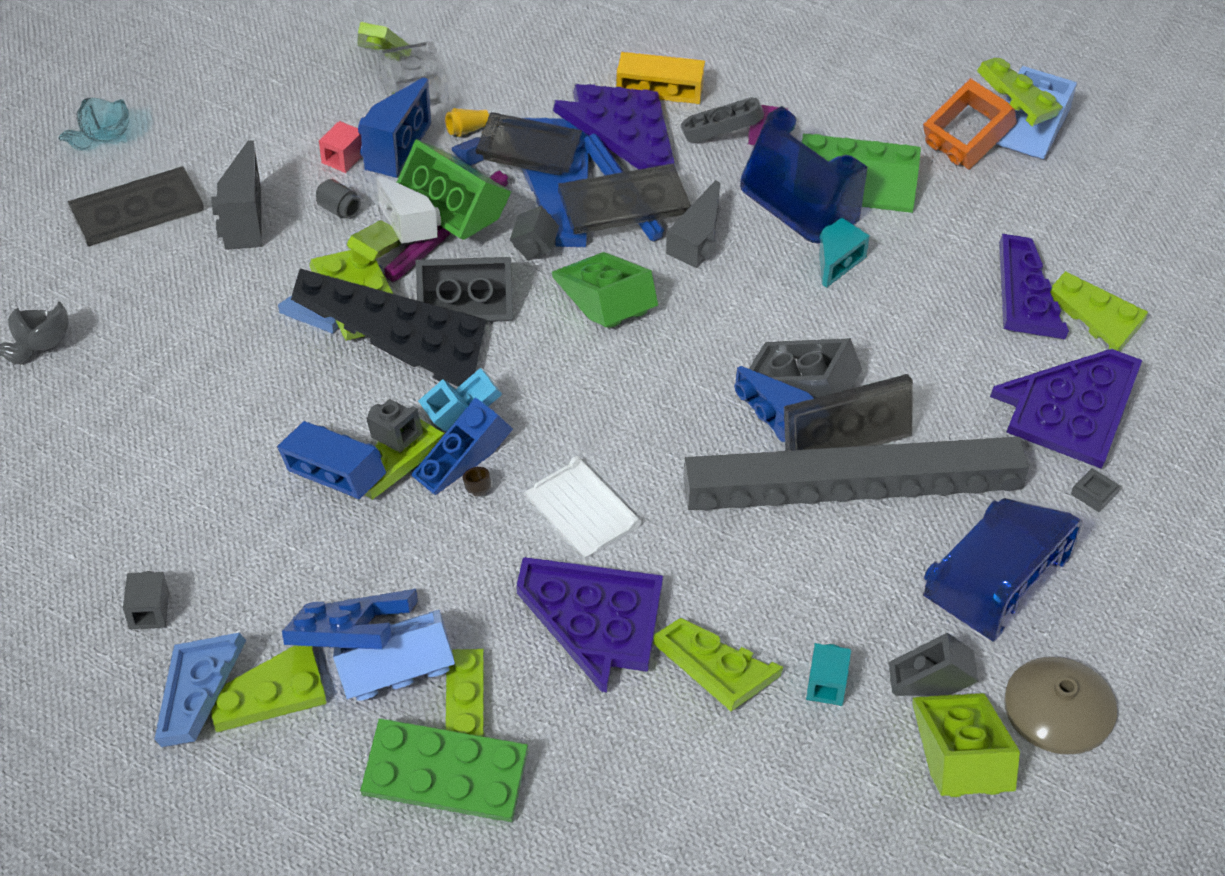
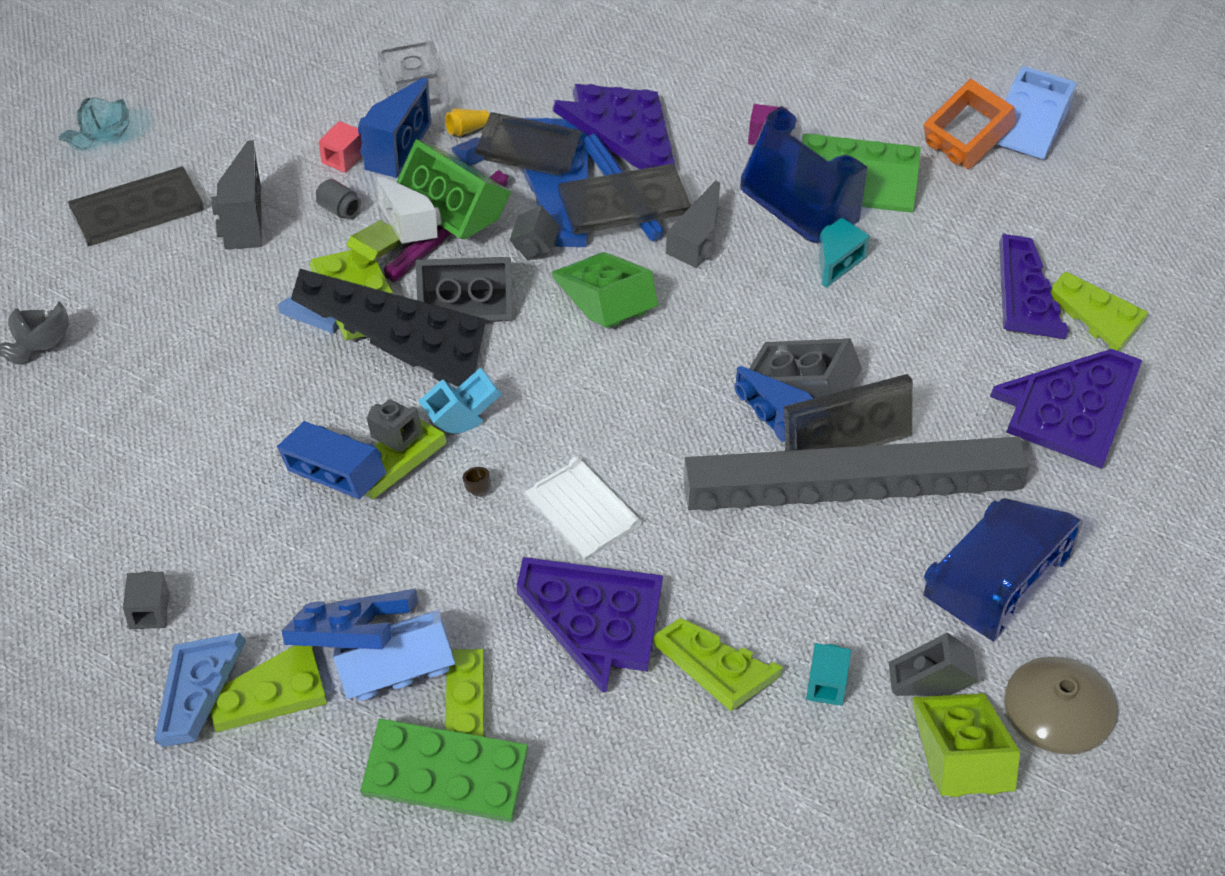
(378, 37): lime wing -> none
(462, 447): blue slope -> none
(670, 76): yellow brick -> none
(735, 116): dark grey beam -> none
(1035, 103): lime wing -> none
(1095, 490): dark grey tile -> none

